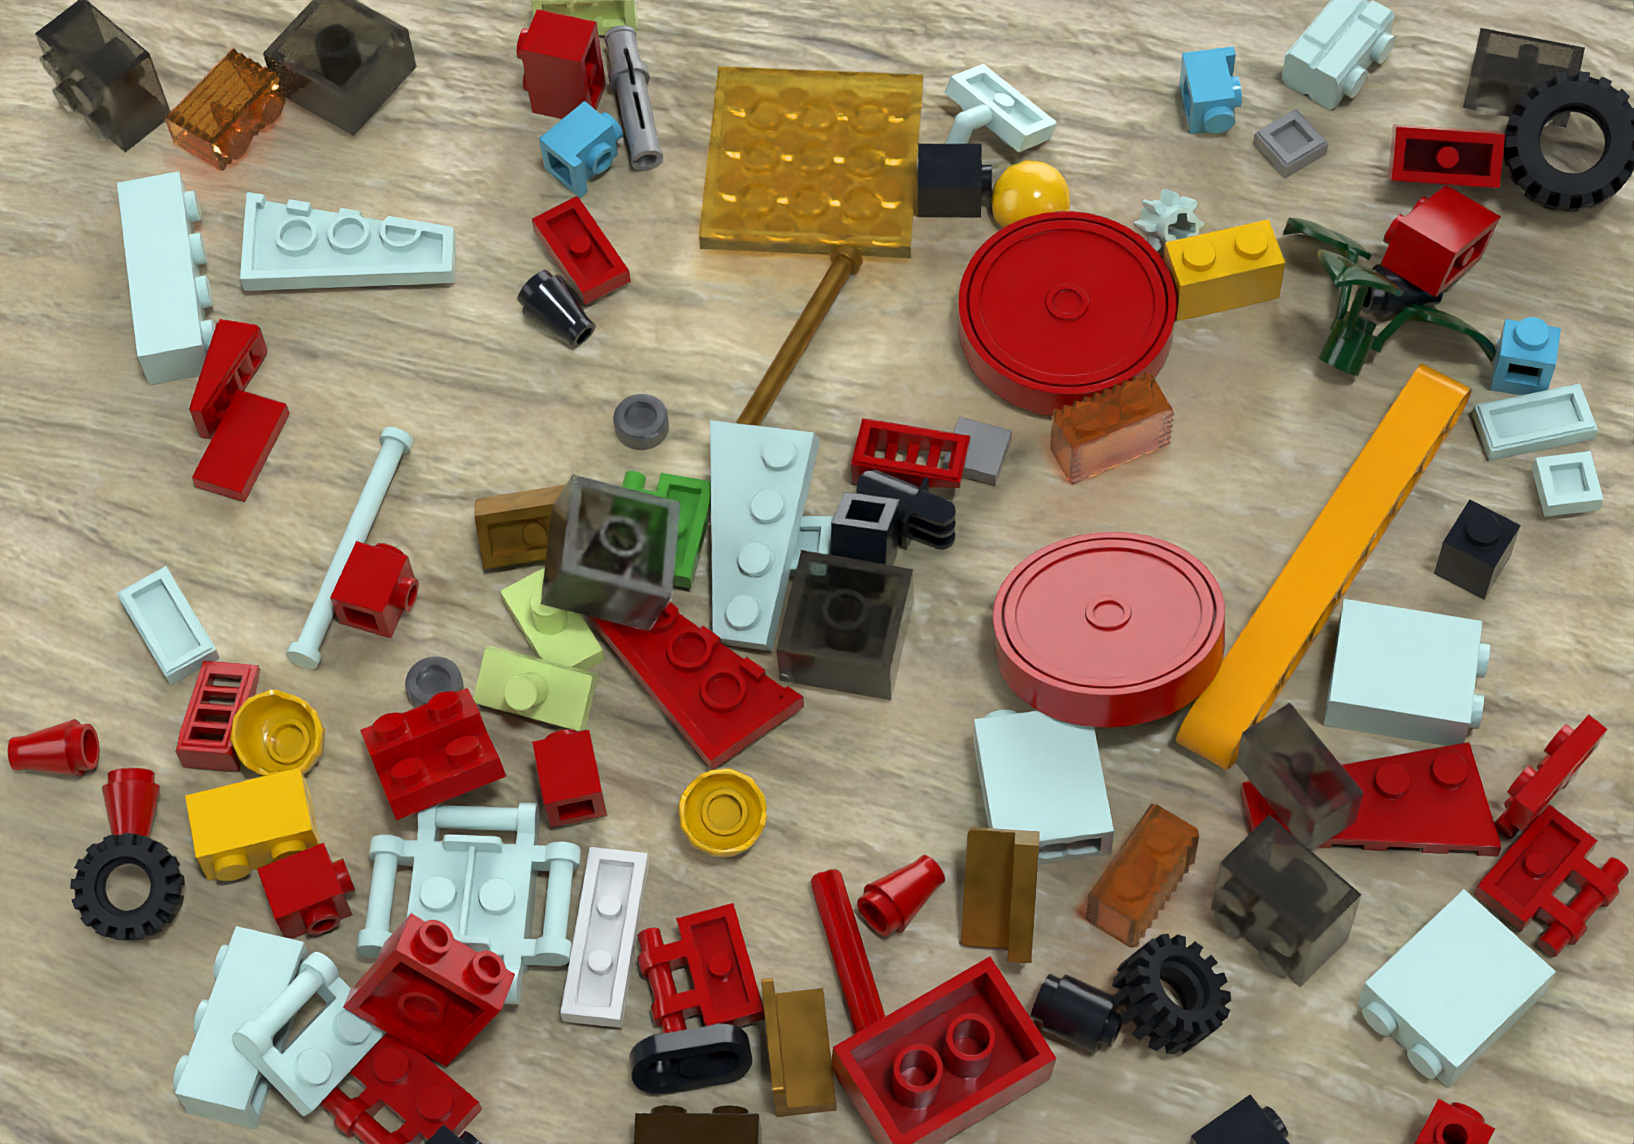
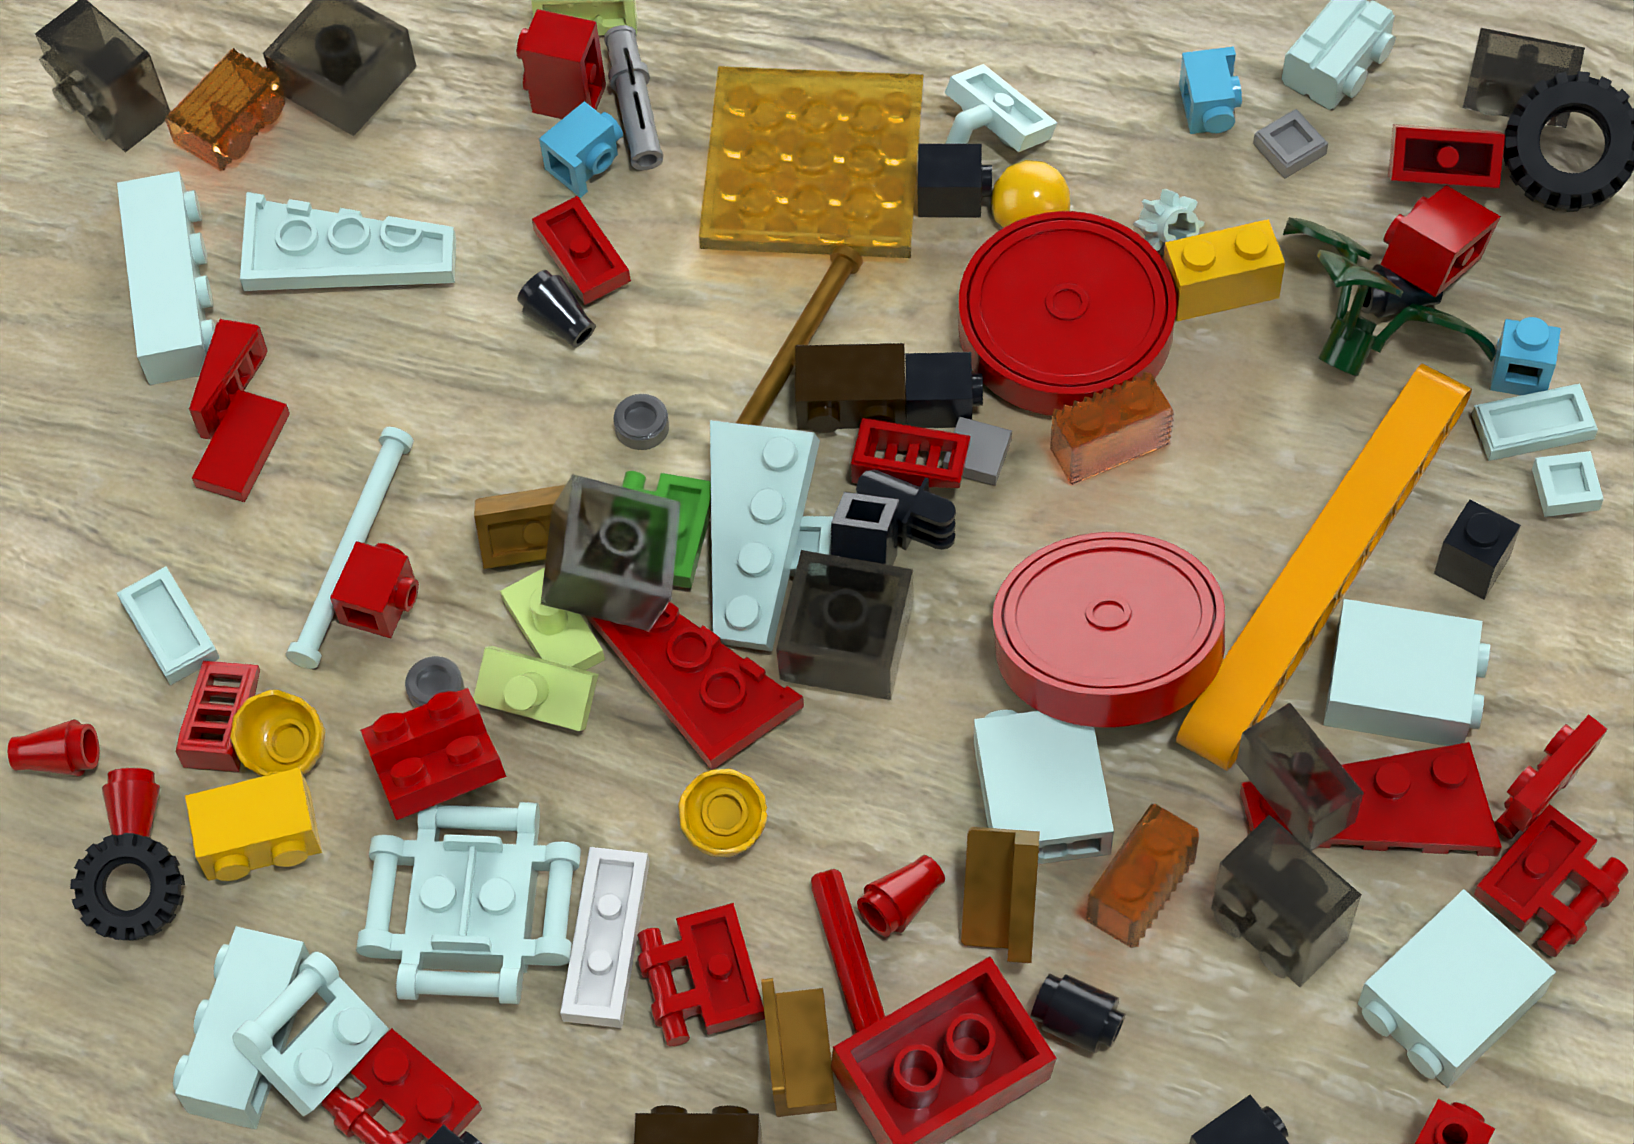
(307, 891): red brick -> none
(431, 989): red plate -> none
(569, 777): red brick -> none
(690, 1059): black plate -> none
(849, 383): none -> dark brown brick
(941, 389): none -> black brick
(1152, 1008): black tyre -> none

